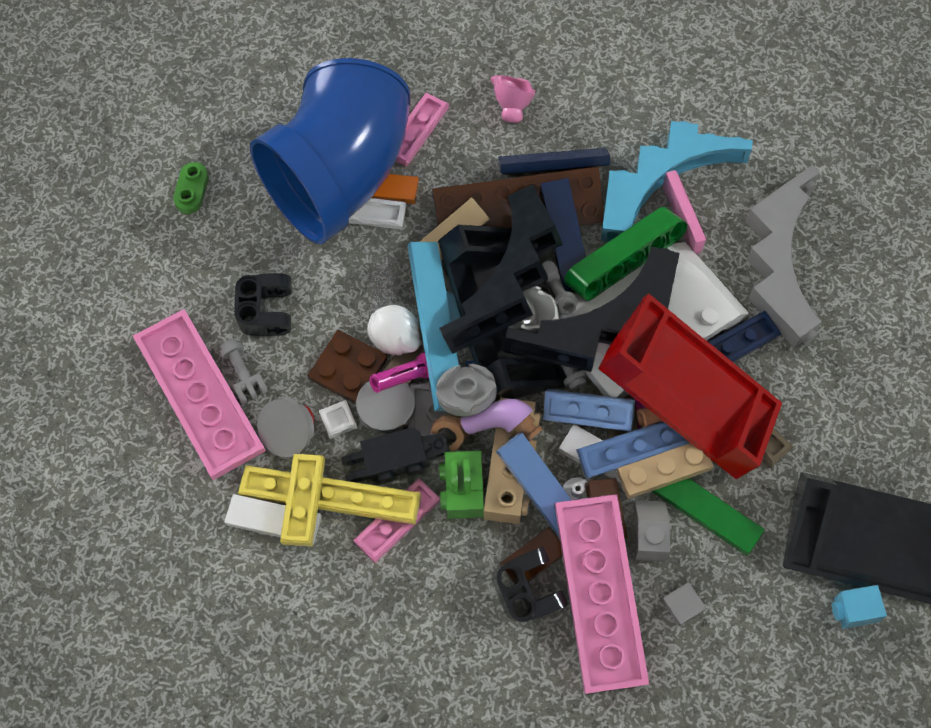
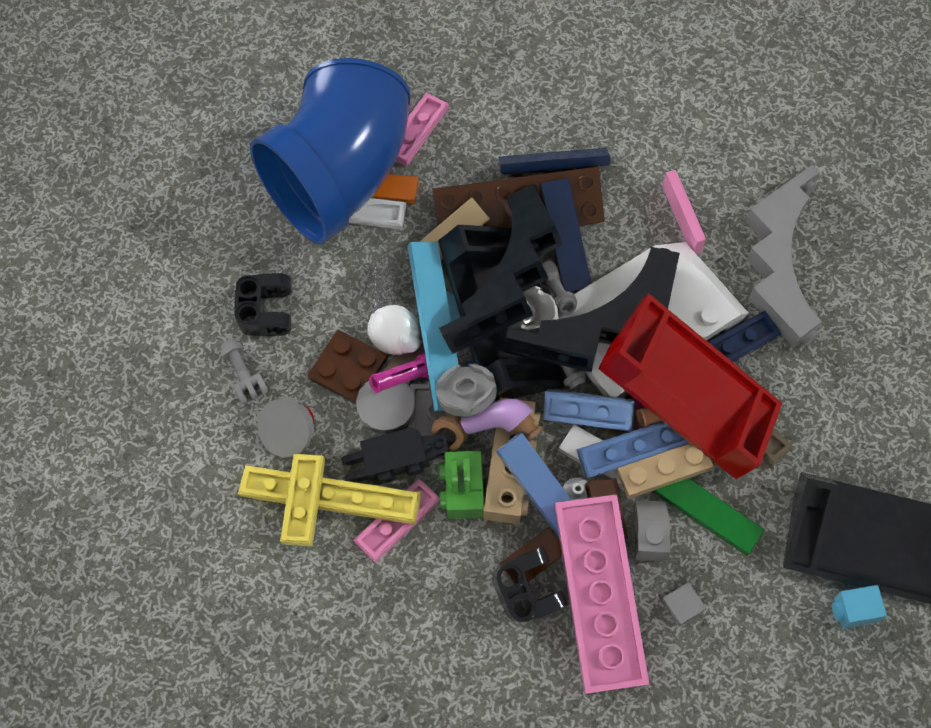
(191, 185): bright green plate -> none
(199, 394): bright pink plate -> none
(258, 516): white tile -> none
(337, 419): white tile -> none
(513, 96): bright pink hair -> none
(624, 253): green beam -> none
(684, 152): medium azure arch -> none

